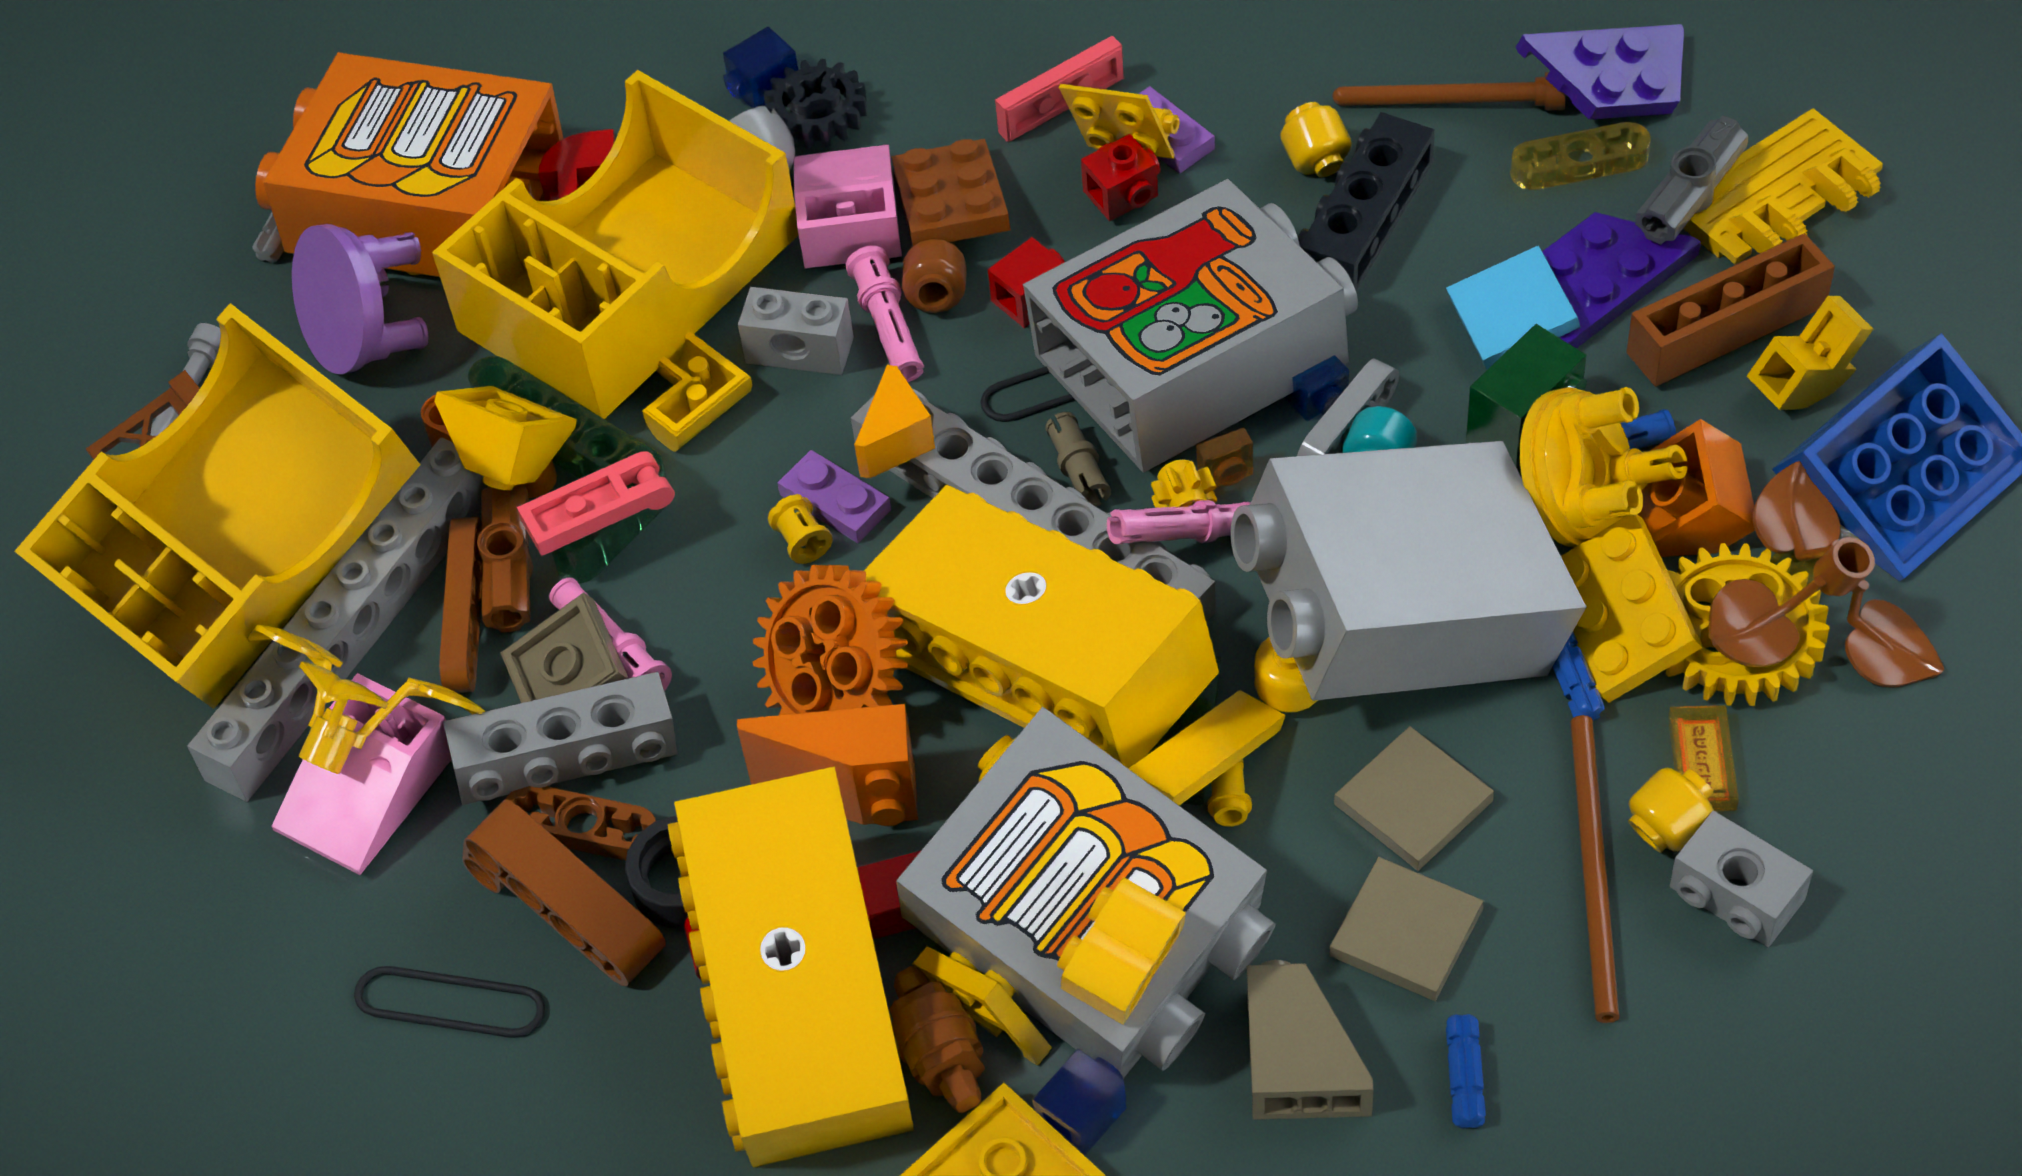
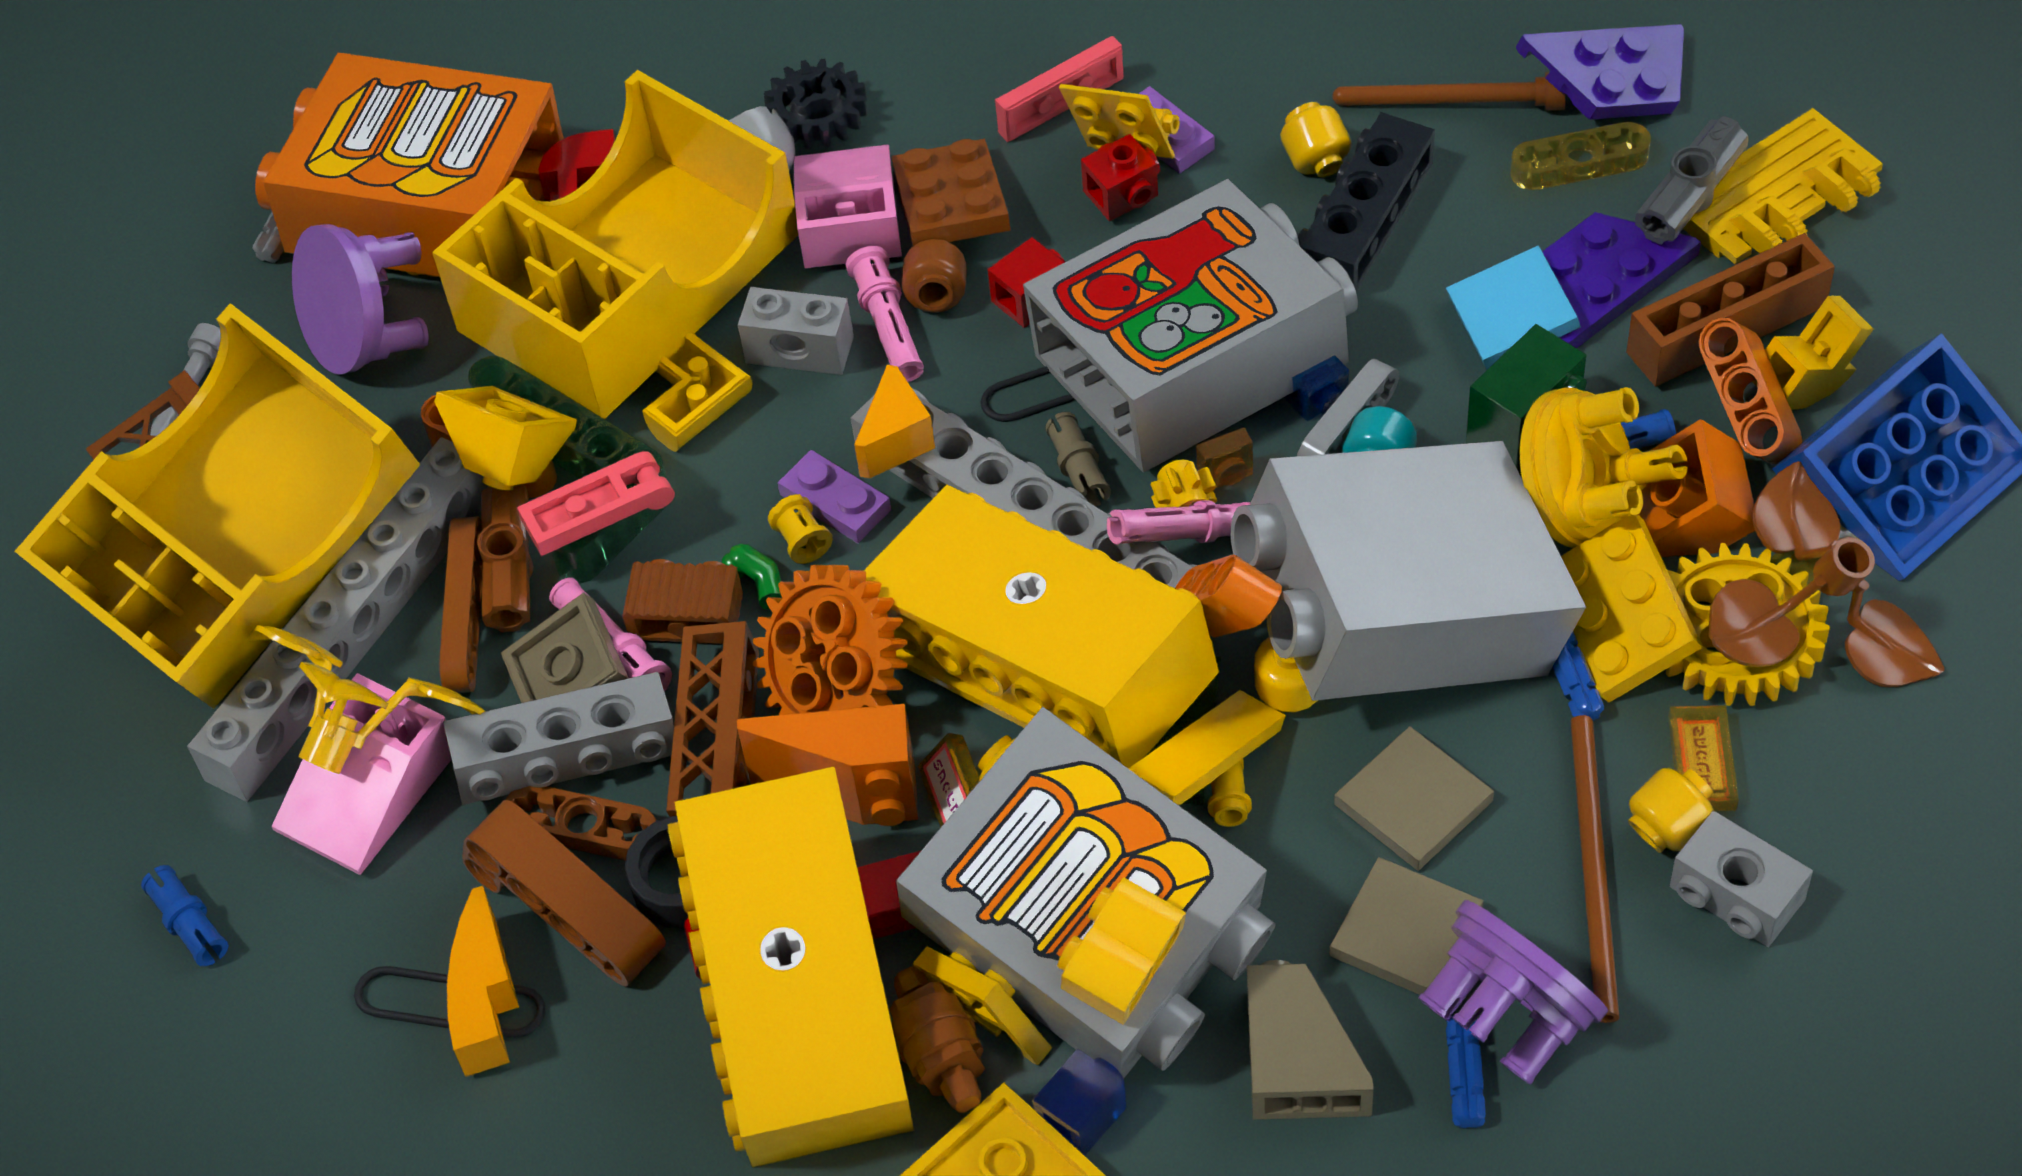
(184, 915): none -> blue pin
(478, 988): none -> light orange slope
(672, 596): none -> dark orange brick
(735, 701): none -> dark orange fence
(754, 63): clear blue brick -> none
(758, 567): none -> green arm
(948, 775): none -> tile
(1232, 594): none -> orange beam
(1510, 971): none -> medium lavender piece
(1731, 377): none -> orange beam

